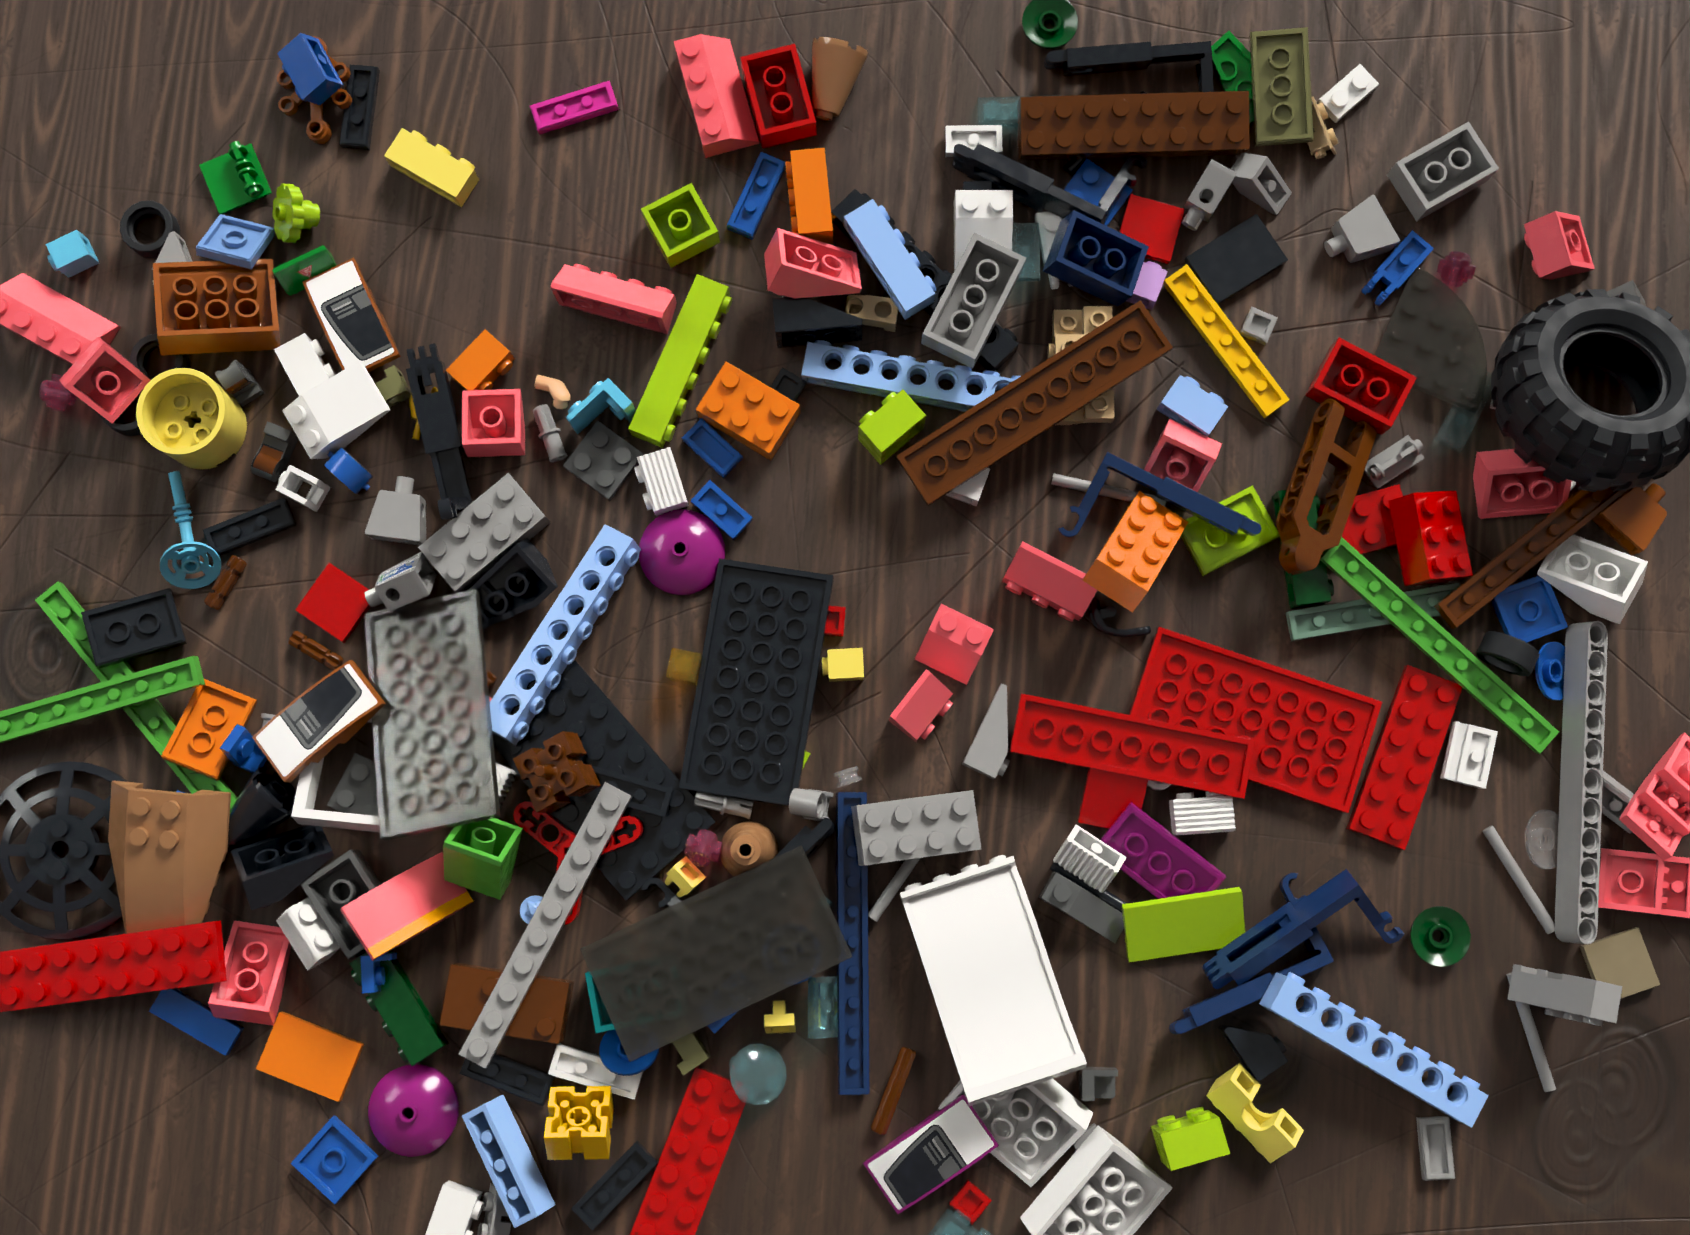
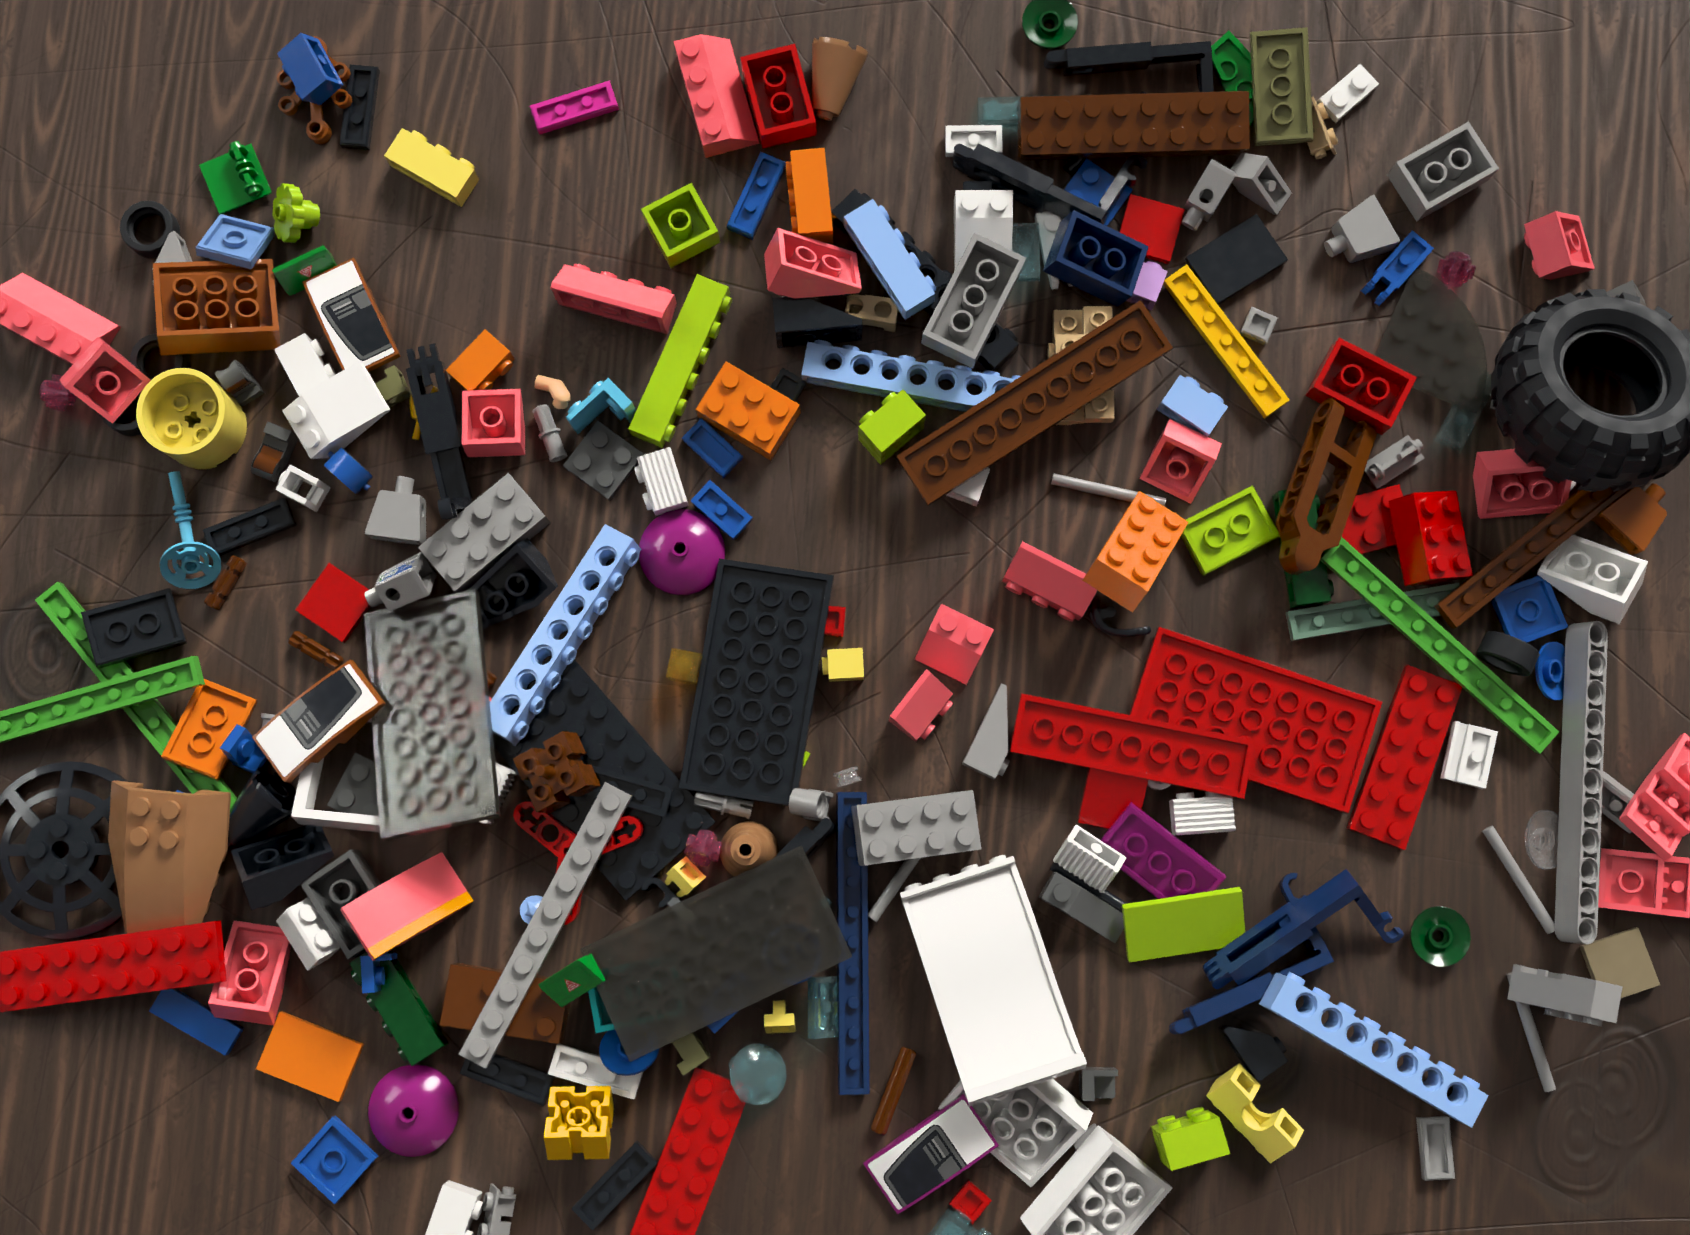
(71, 254): medium azure brick -> none
(482, 856): bright green slope -> none
(508, 1161): light blue brick -> none
(573, 980): none -> green slope
(1167, 490): dark blue hinge -> none

